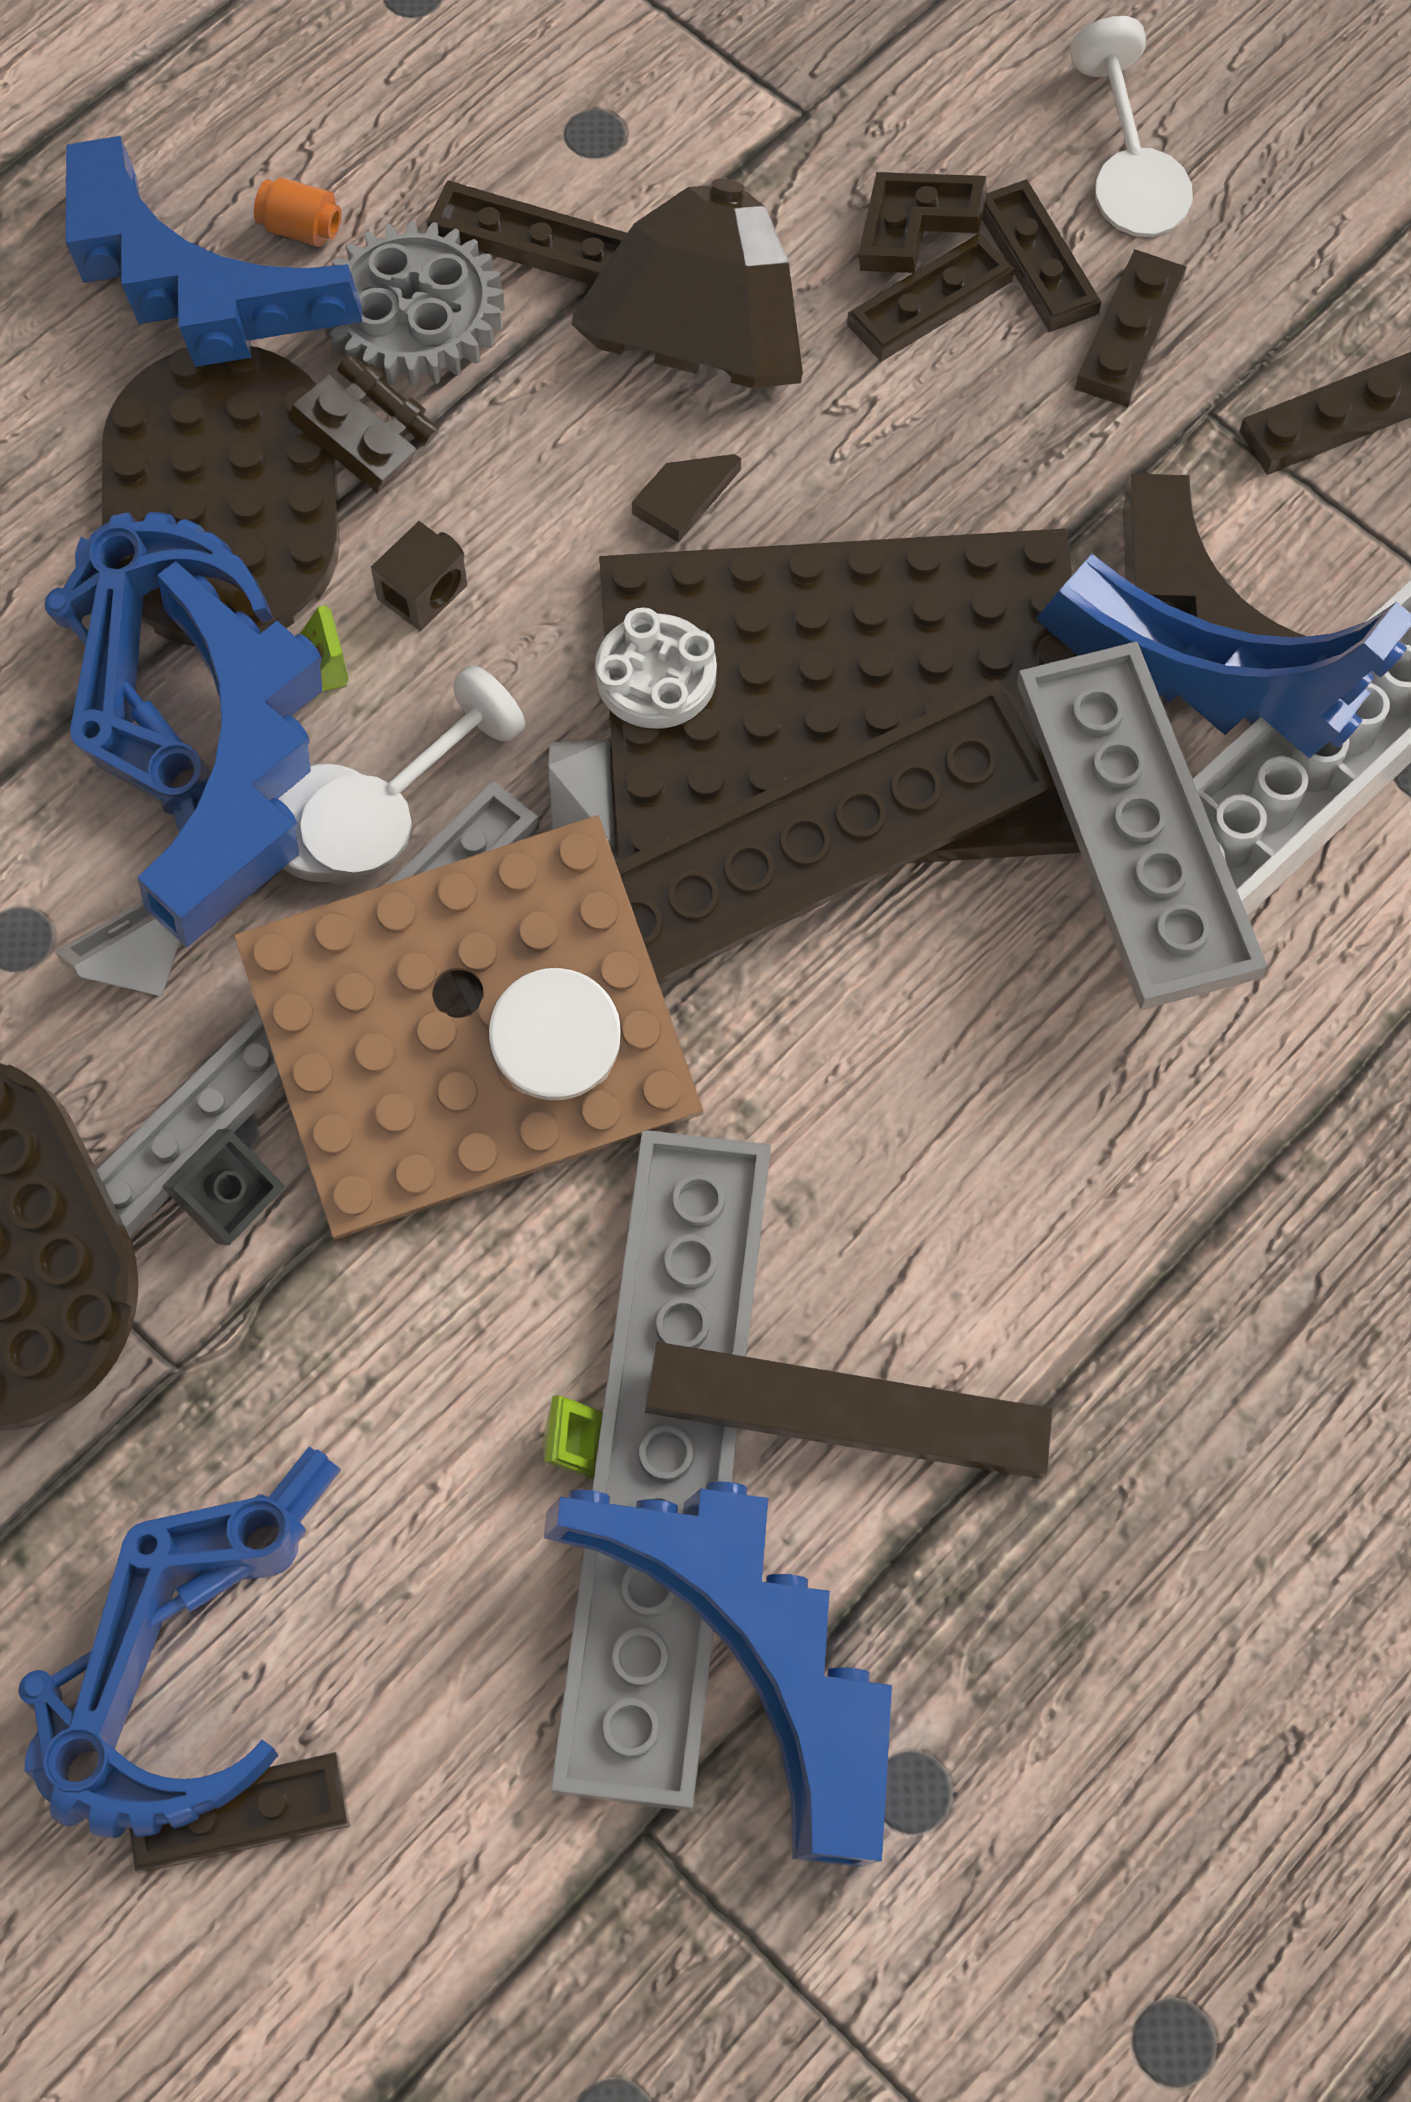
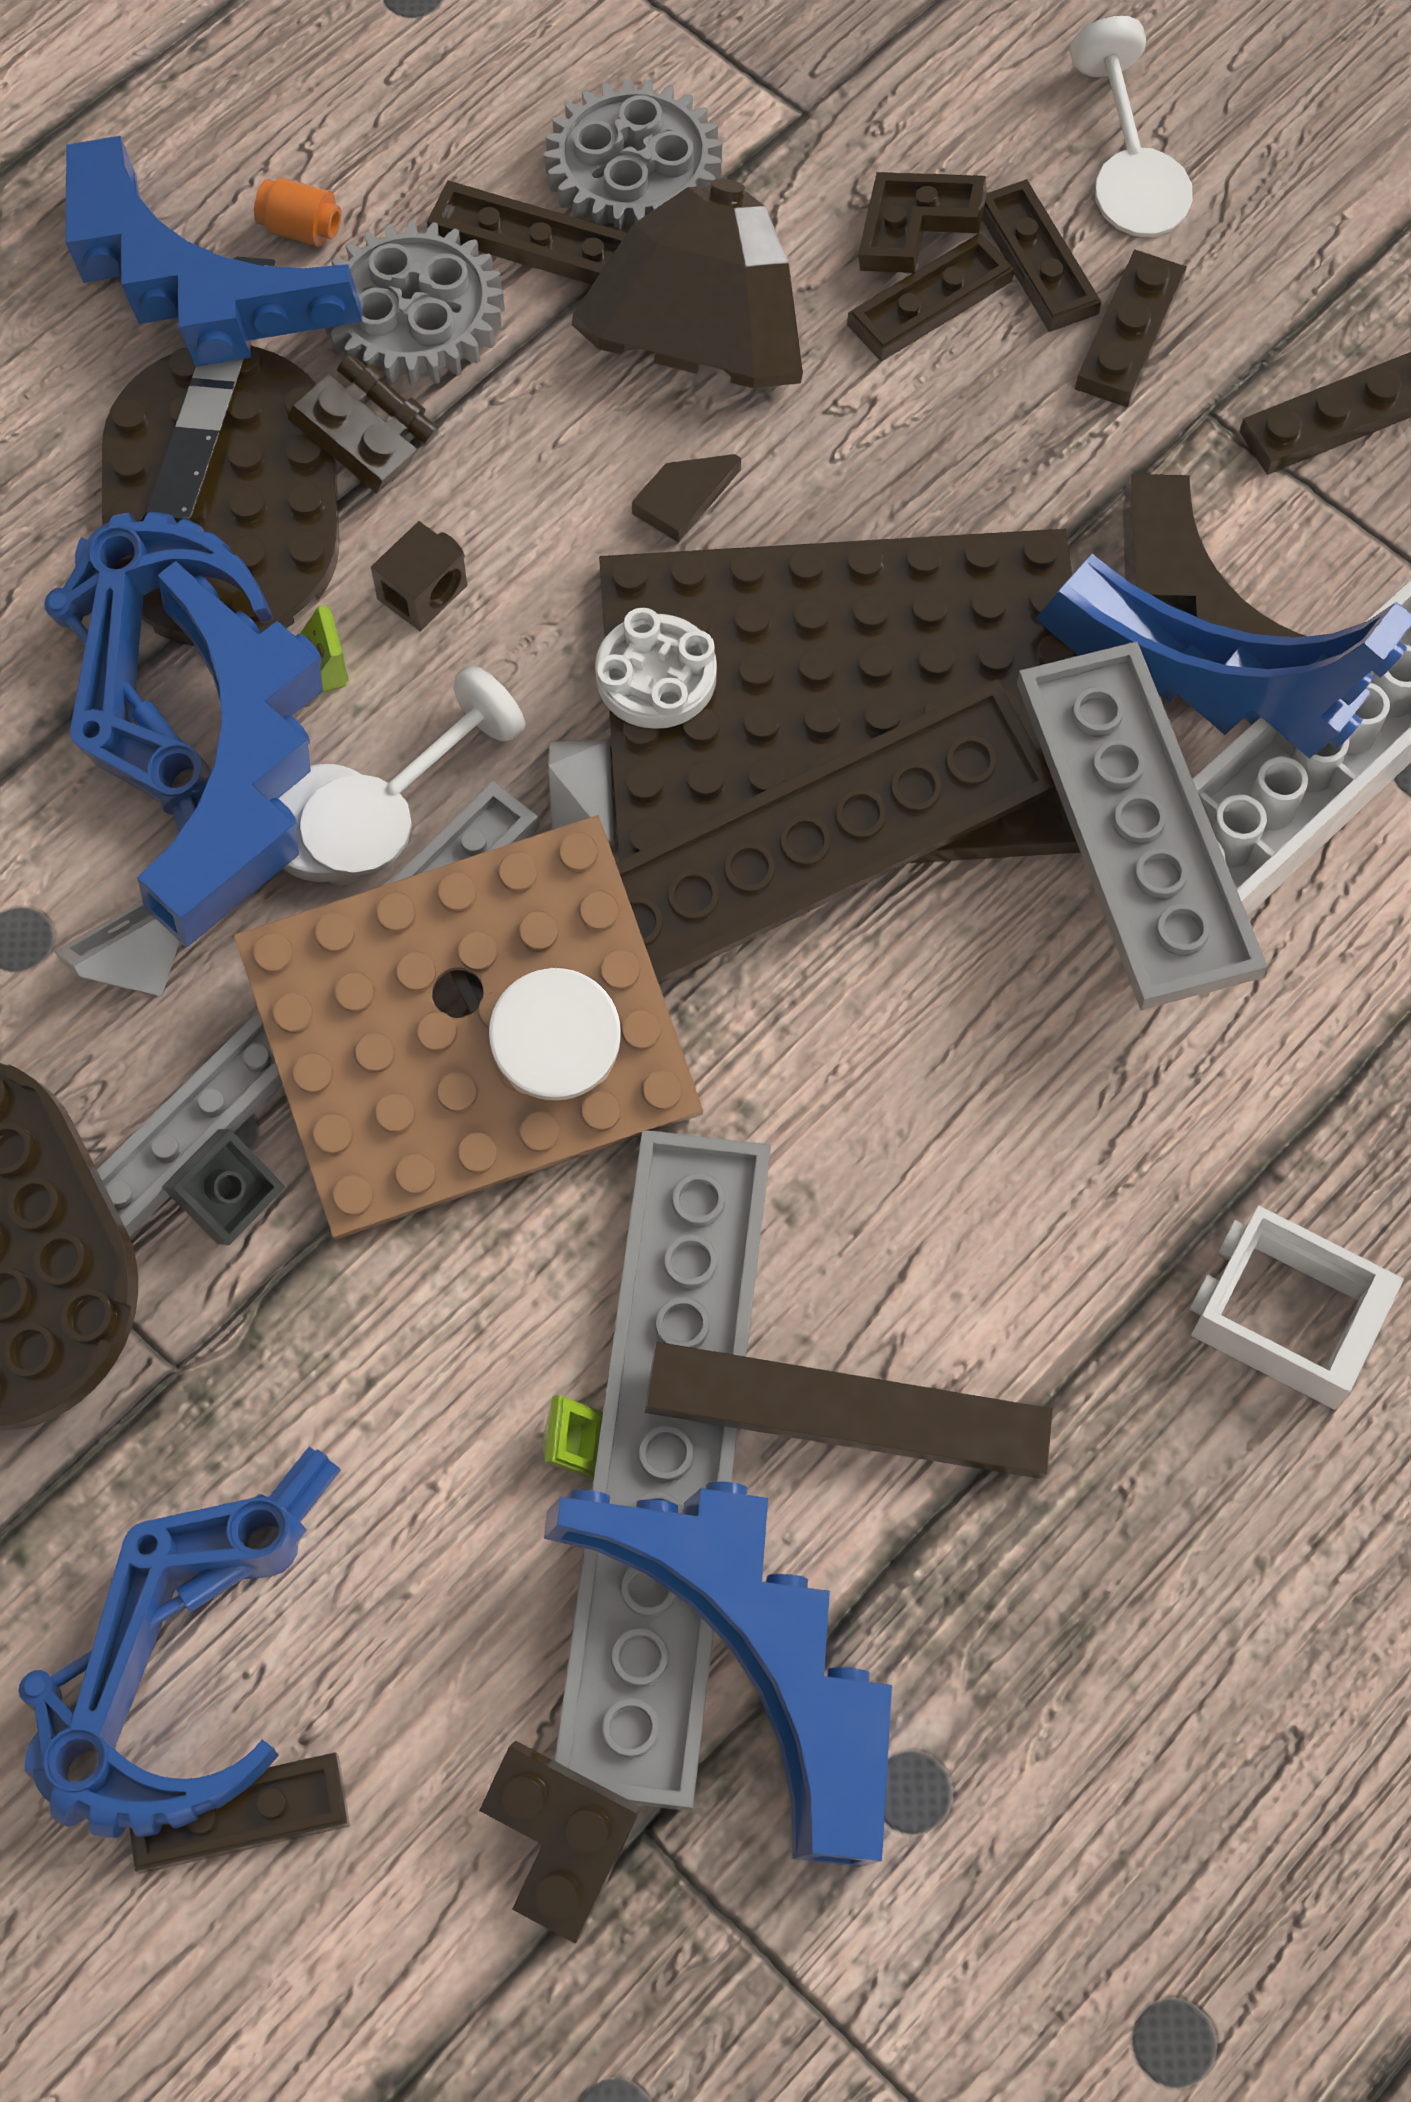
(196, 433): none -> black sticker
(579, 1833): none -> dark brown plate
(629, 152): none -> light grey gear
(1319, 1259): none -> white window

